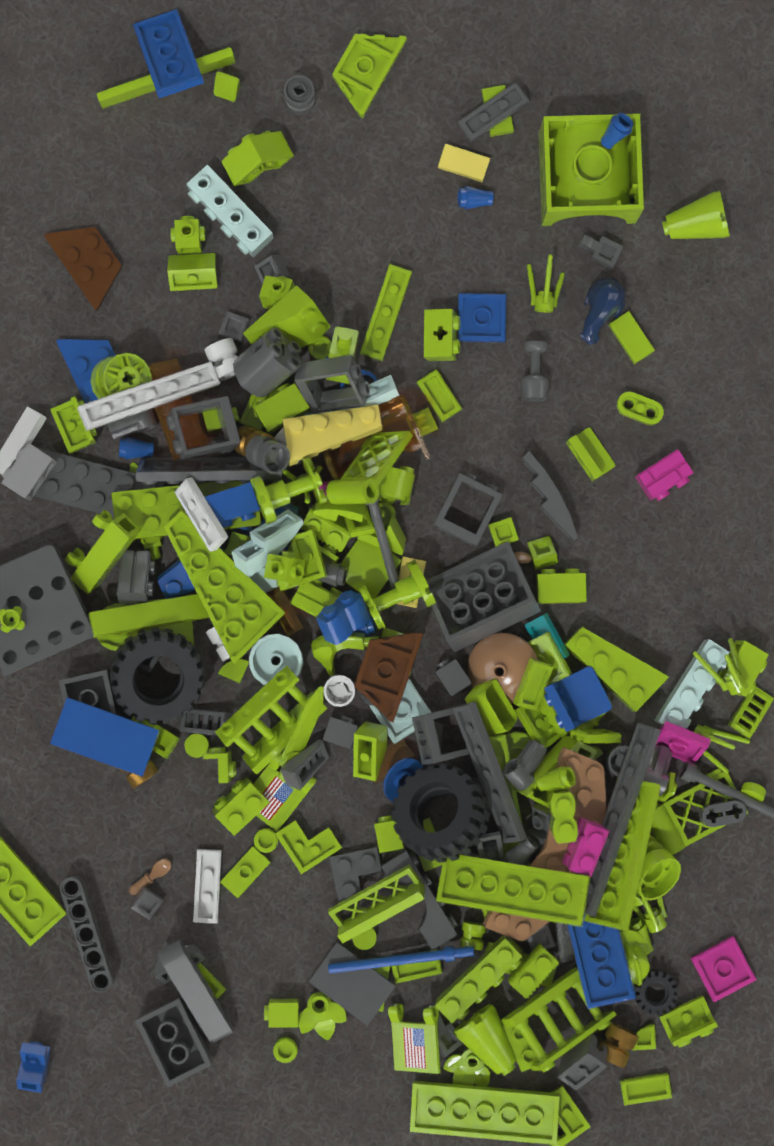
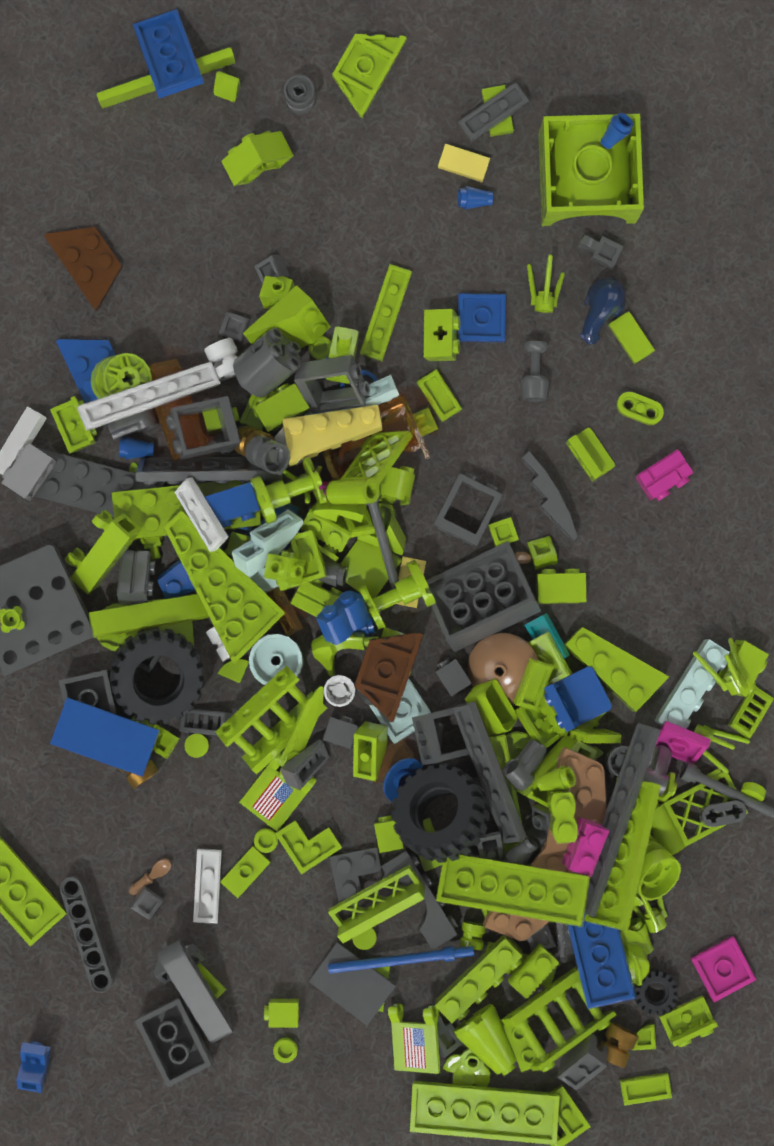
(188, 243): lime brick -> none
(192, 272): lime panel -> none
(226, 766): lime bracket -> none
(230, 211): light aqua brick -> none
(239, 805): lime bracket -> none
(323, 1018): lime plate -> none
(416, 970): lime tile -> none
(698, 219): lime cone -> none

